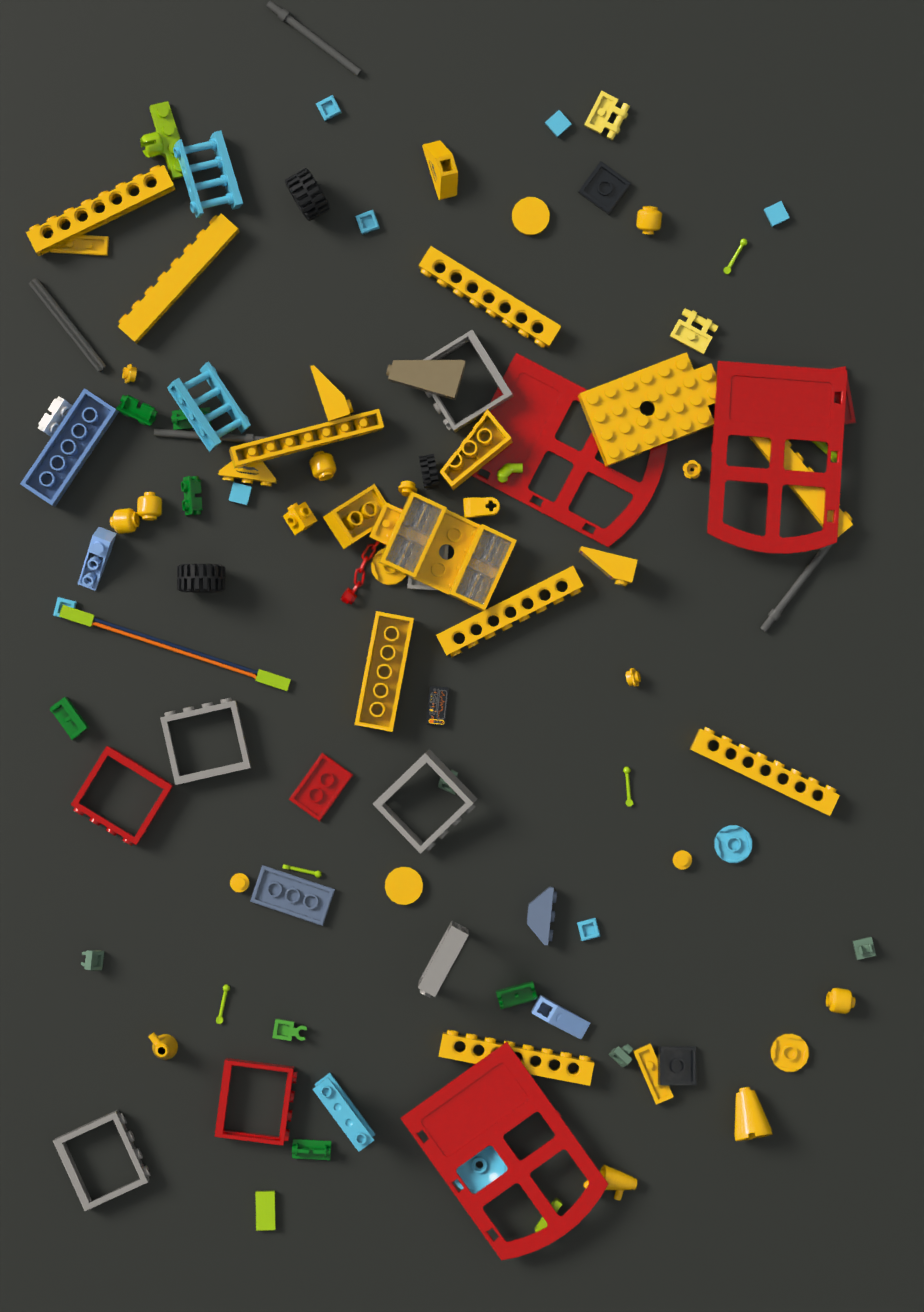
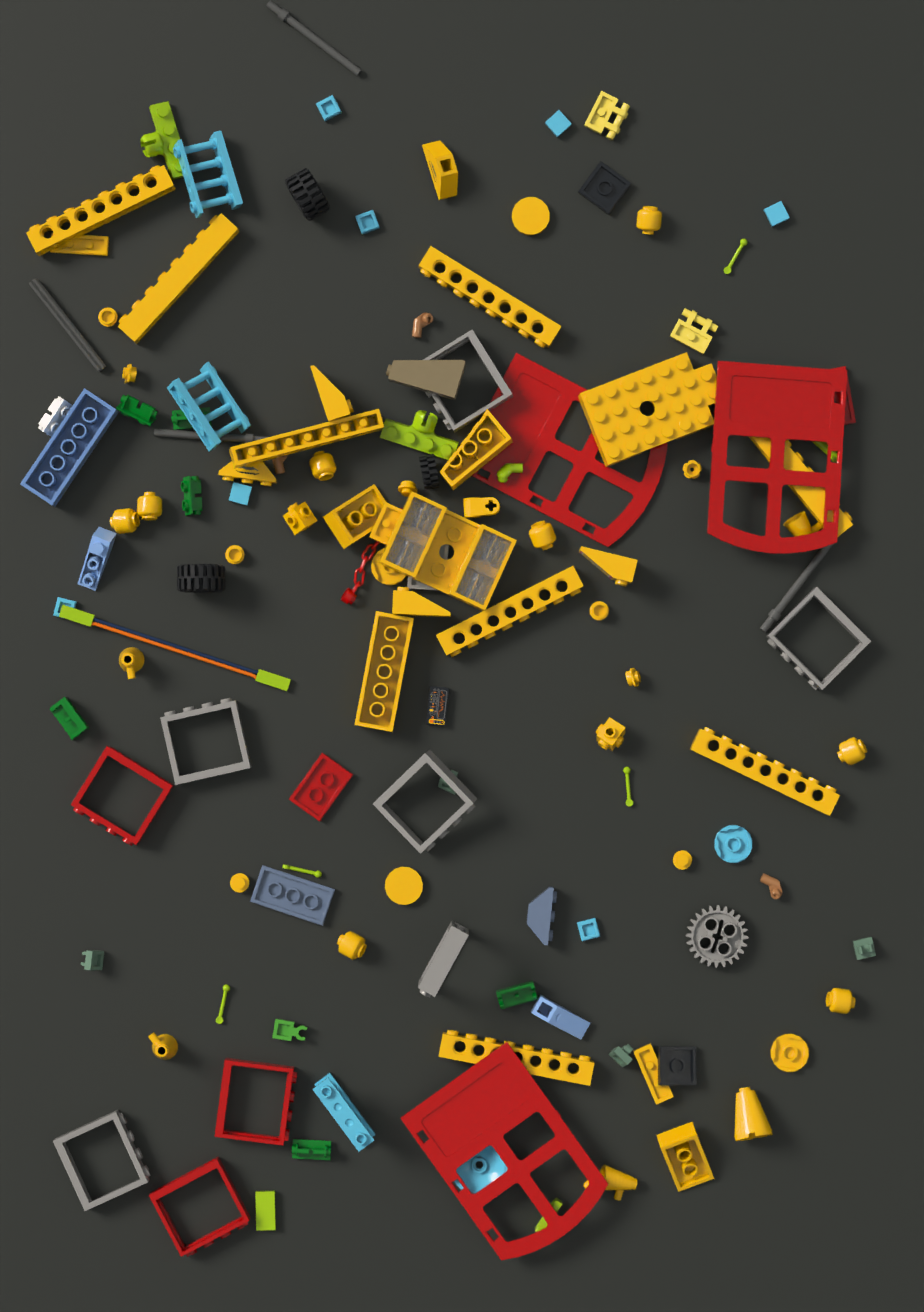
(107, 317): none -> yellow plate
(136, 663): none -> yellow piece
(221, 1232): none -> red window
(234, 554): none -> yellow plate
(278, 464): none -> medium nougat arm
(351, 945): none -> yellow head
(412, 604): none -> yellow slope
(420, 322): none -> medium nougat arm
(420, 435): none -> lime plate
(542, 535): none -> yellow head
(599, 610): none -> yellow plate
(610, 734): none -> yellow brick
(685, 1156): none -> yellow slope
(733, 941): none -> light grey gear
(774, 886): none -> medium nougat arm
(800, 525): none -> yellow piece
(800, 668): none -> light grey window
(852, 751): none -> yellow head

